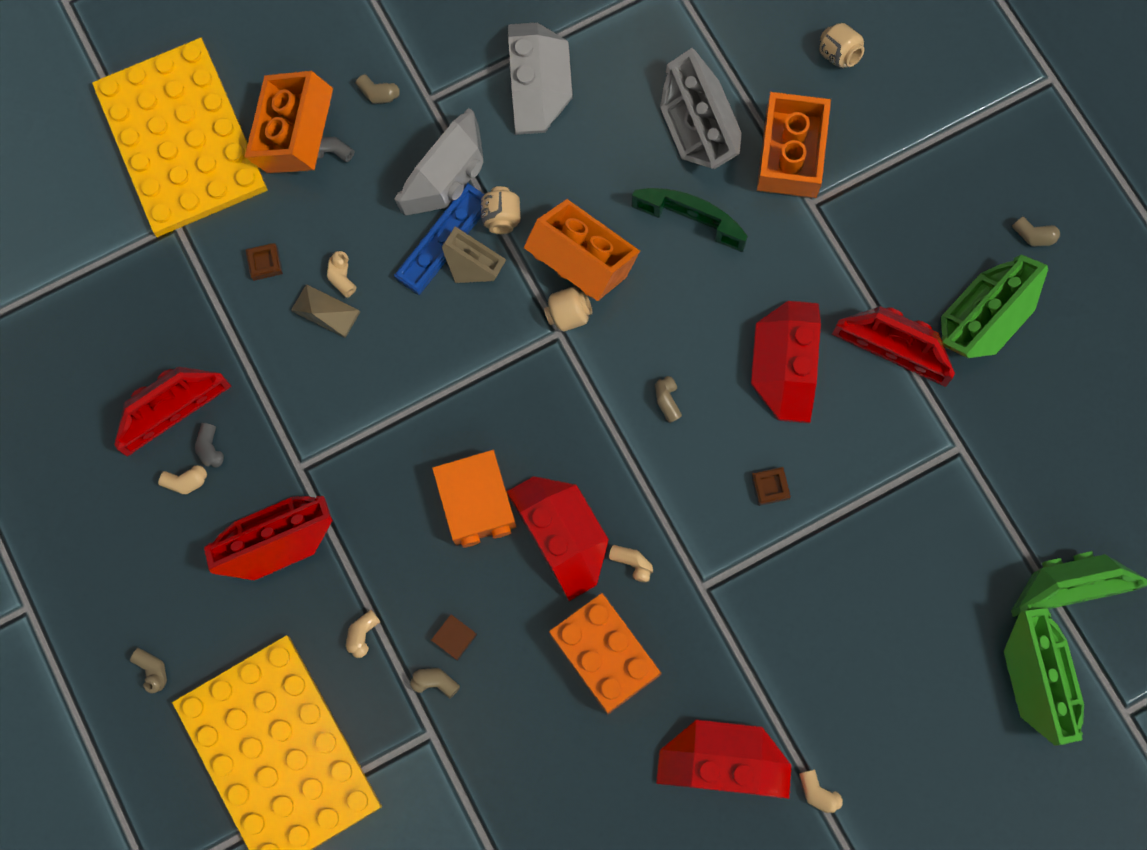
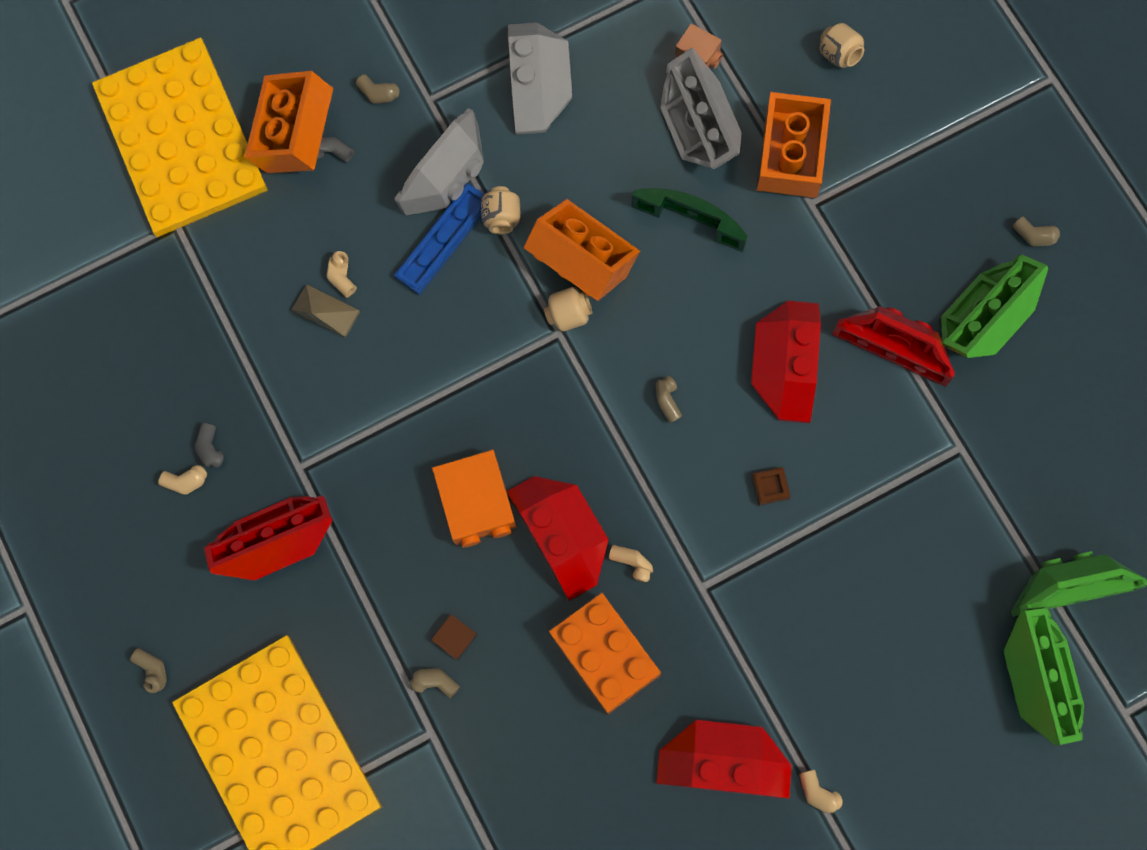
(164, 404): red wedge -> none
(264, 261): reddish brown tile -> none
(357, 633): tan arm -> none
(470, 259): dark tan slope -> none
(704, 43): none -> nougat brick

